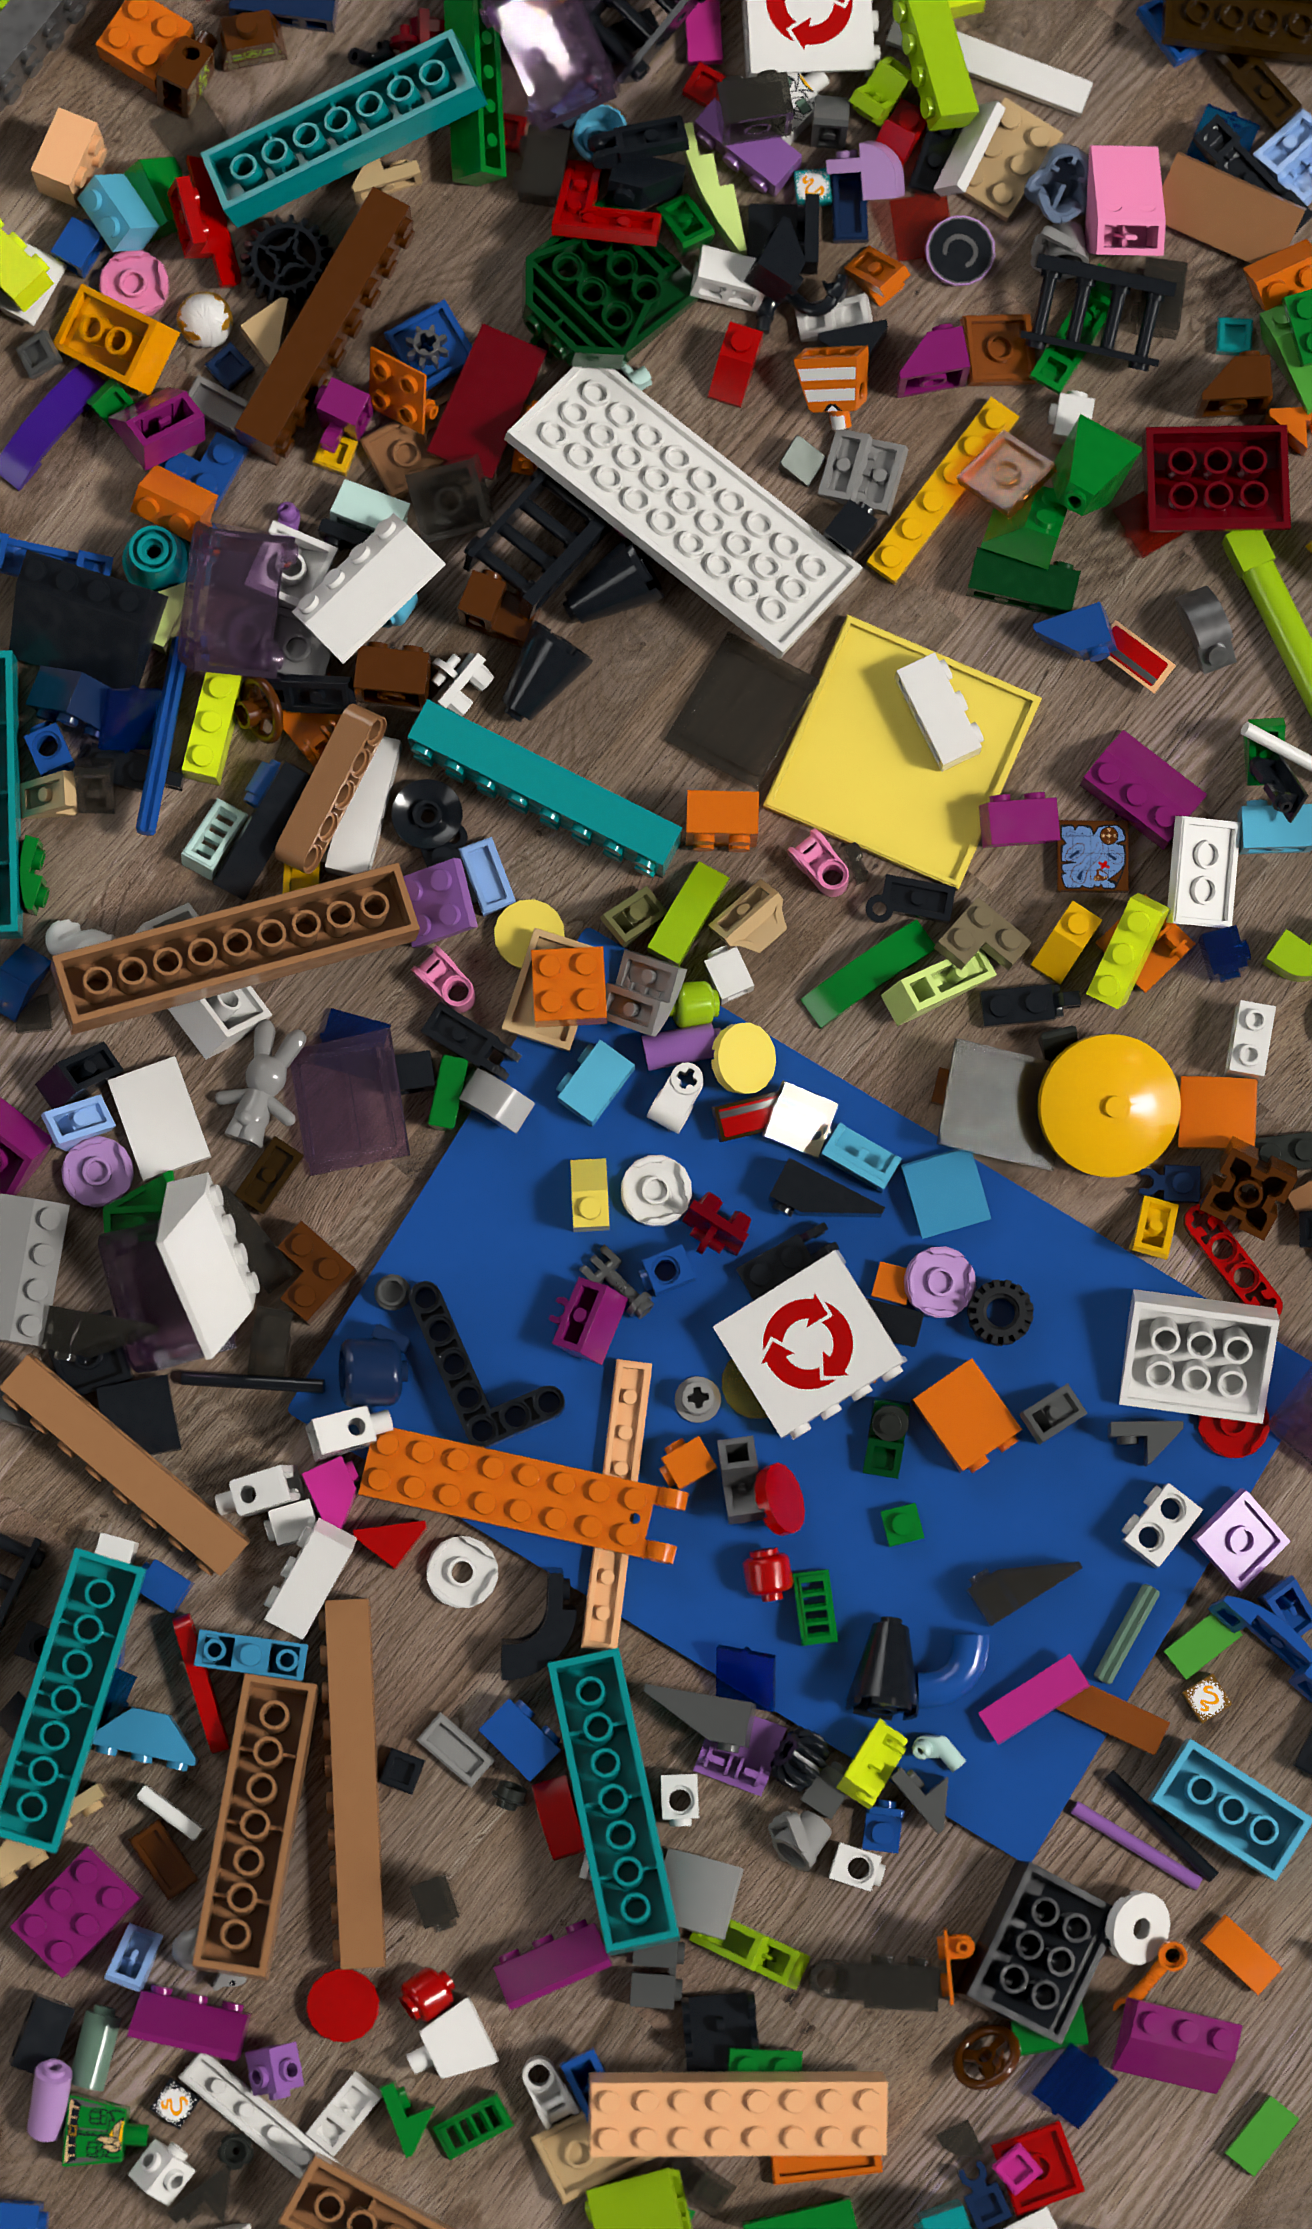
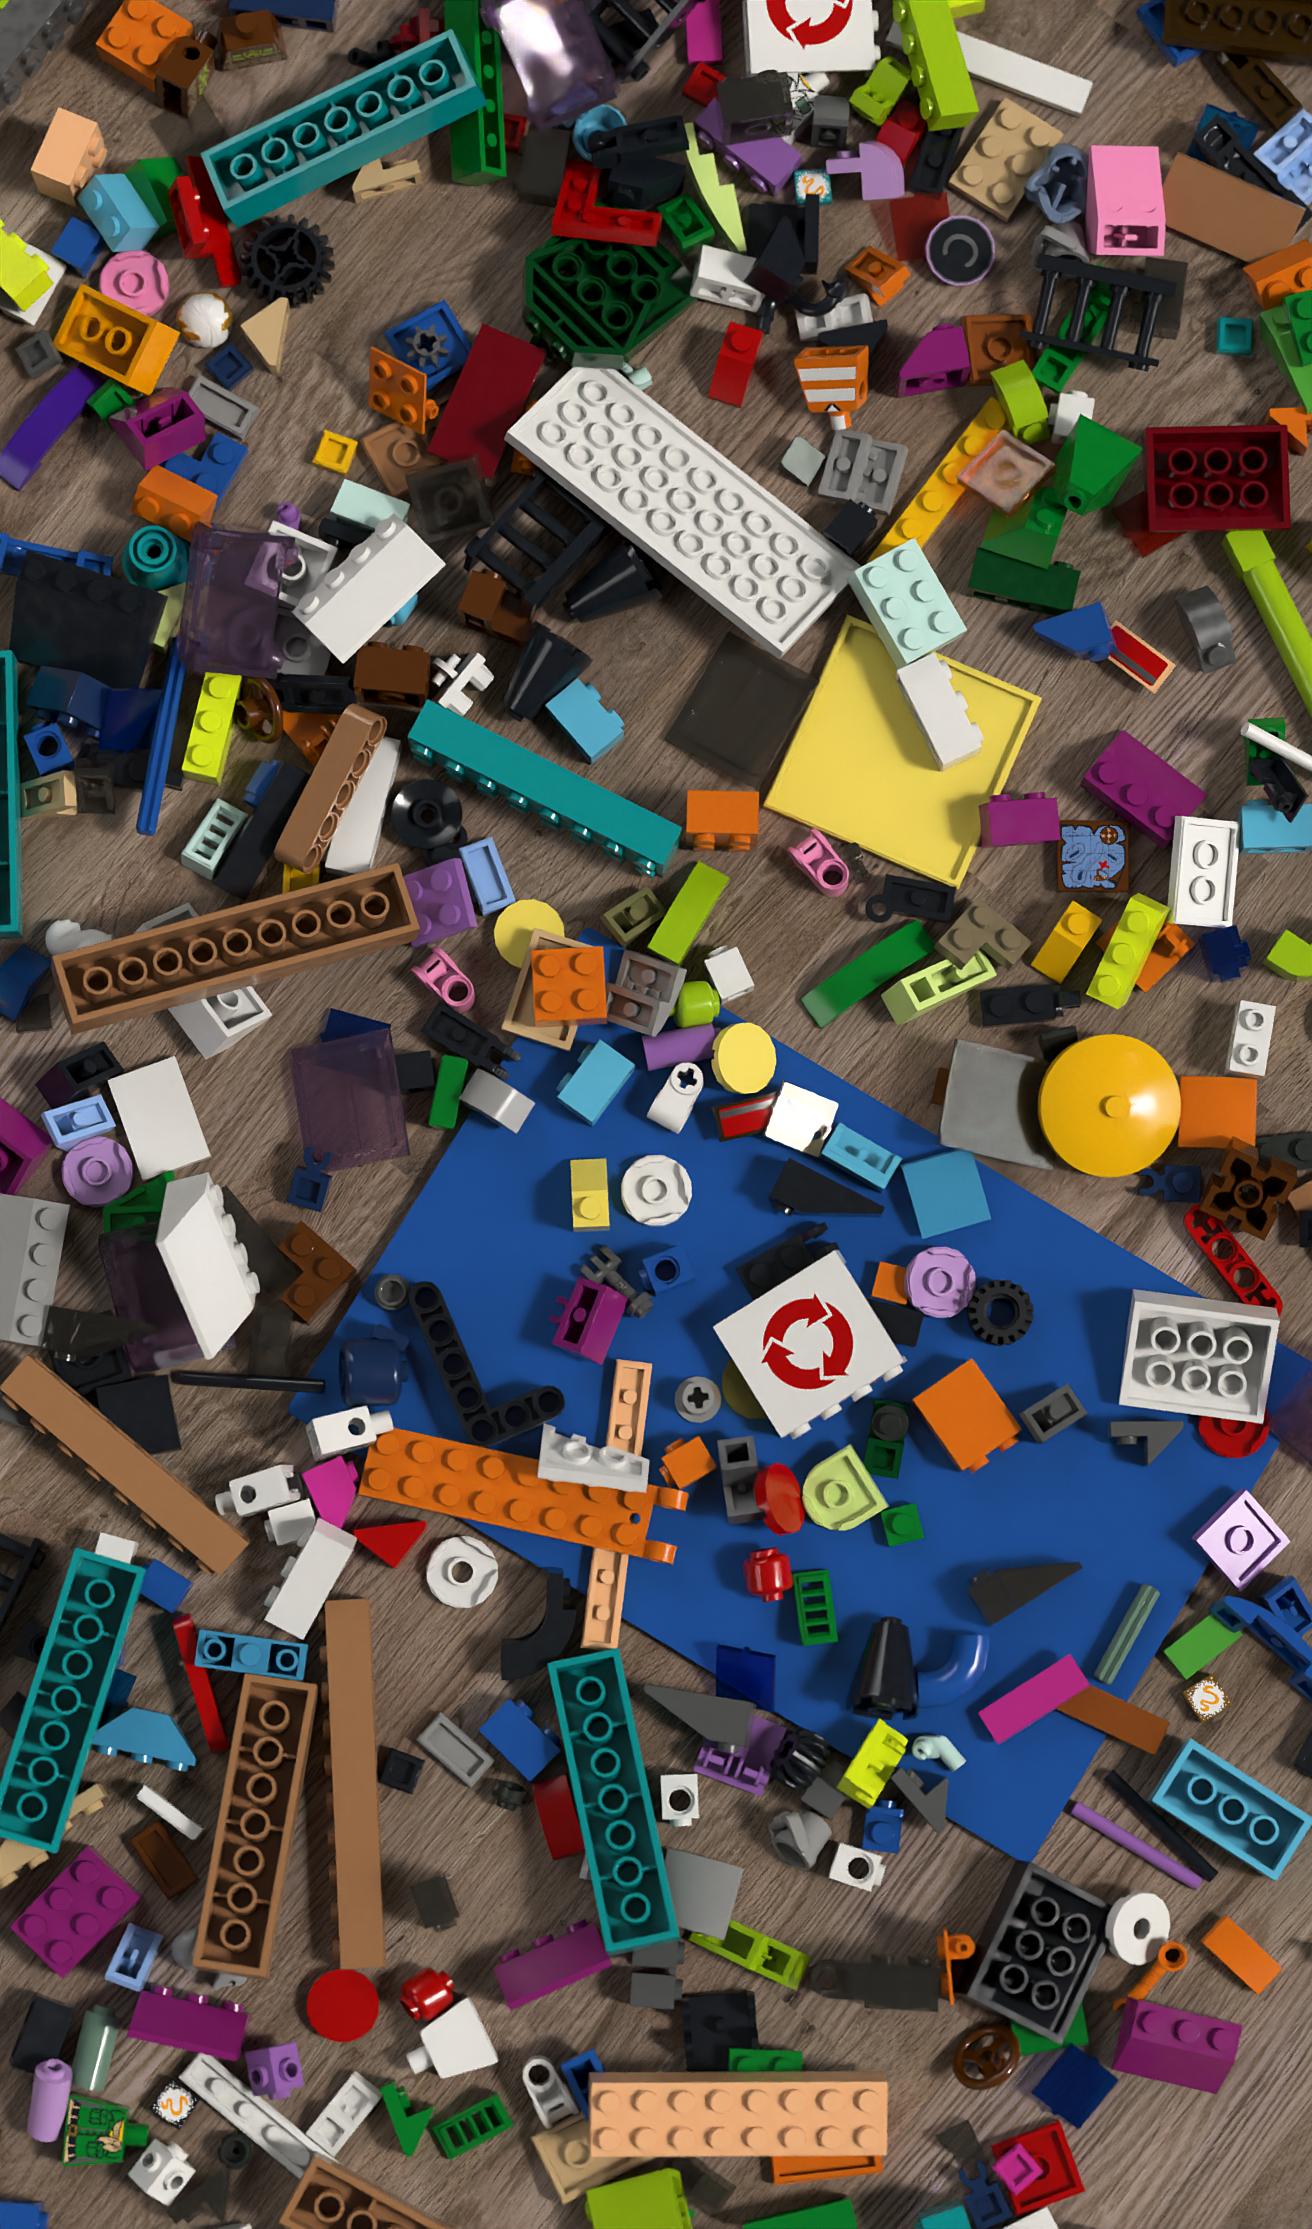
(33, 886): green slope -> none
(264, 1079): light grey animal -> none
(269, 1175): dark brown plate -> none
(309, 1183): none -> dark blue plate
(325, 326): reddish brown brick -> none
(342, 412): magenta brick -> none
(581, 1463): none -> white wing
(585, 720): none -> medium azure brick
(713, 1229): dark red hips -> none
(752, 919): tan slope -> none
(841, 1492): none -> yellowish green tile
(848, 209): dark blue tile -> none
(906, 604): none -> light aqua brick
(969, 150): white tile -> none
(1022, 402): none -> lime brick
(1155, 1227): yellow slope -> none
(1167, 1530): white brick -> none
(1239, 389): reddish brown slope -> none
(1261, 2135): bright green tile -> none

